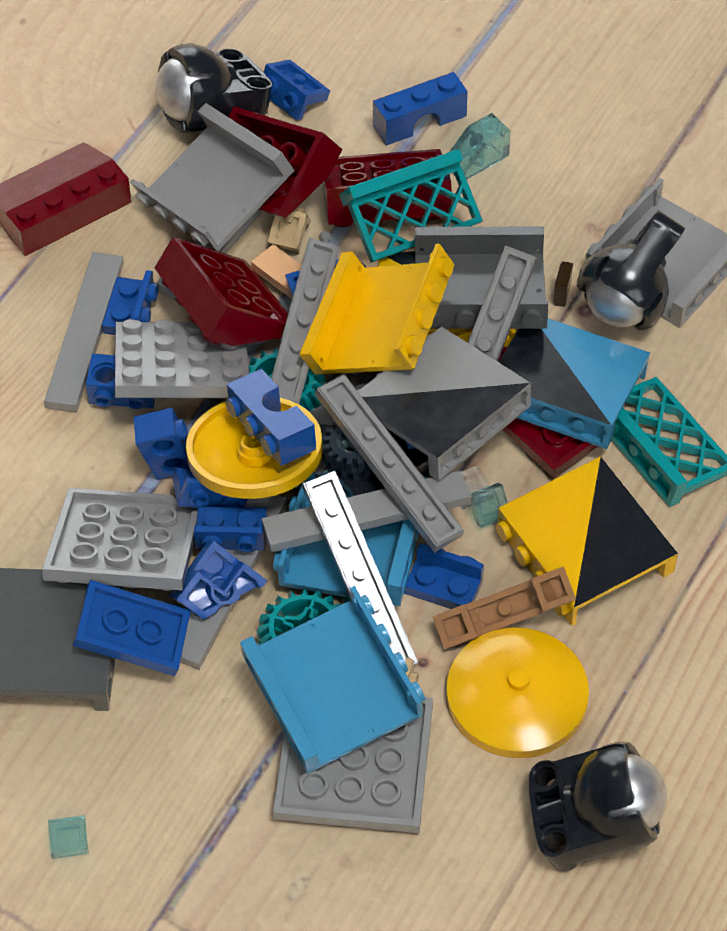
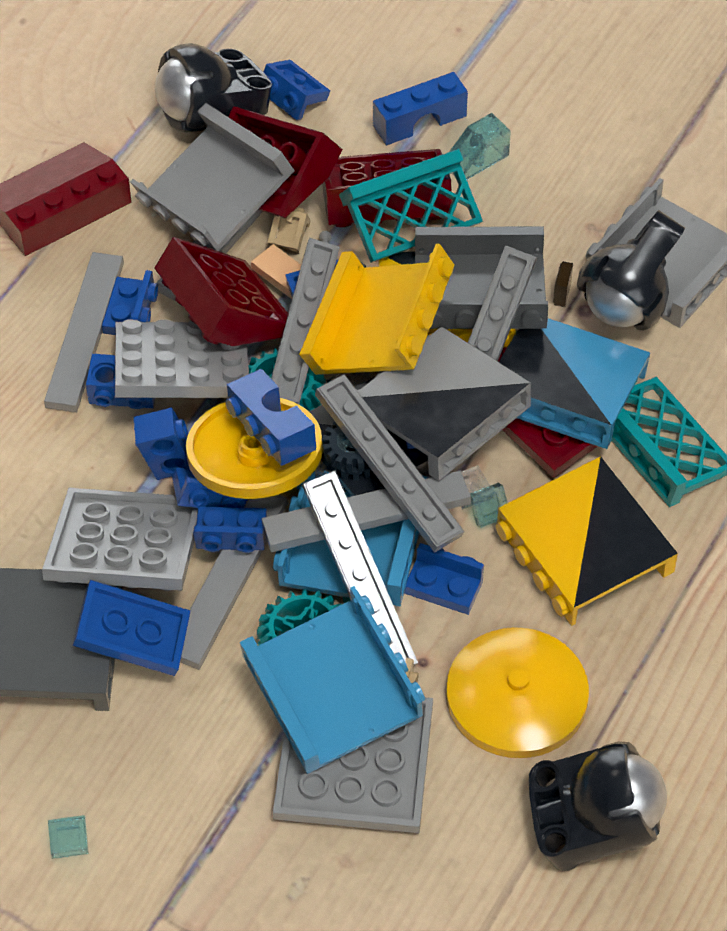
(215, 580): blue slope -> none
(504, 608): medium nougat slope -> none

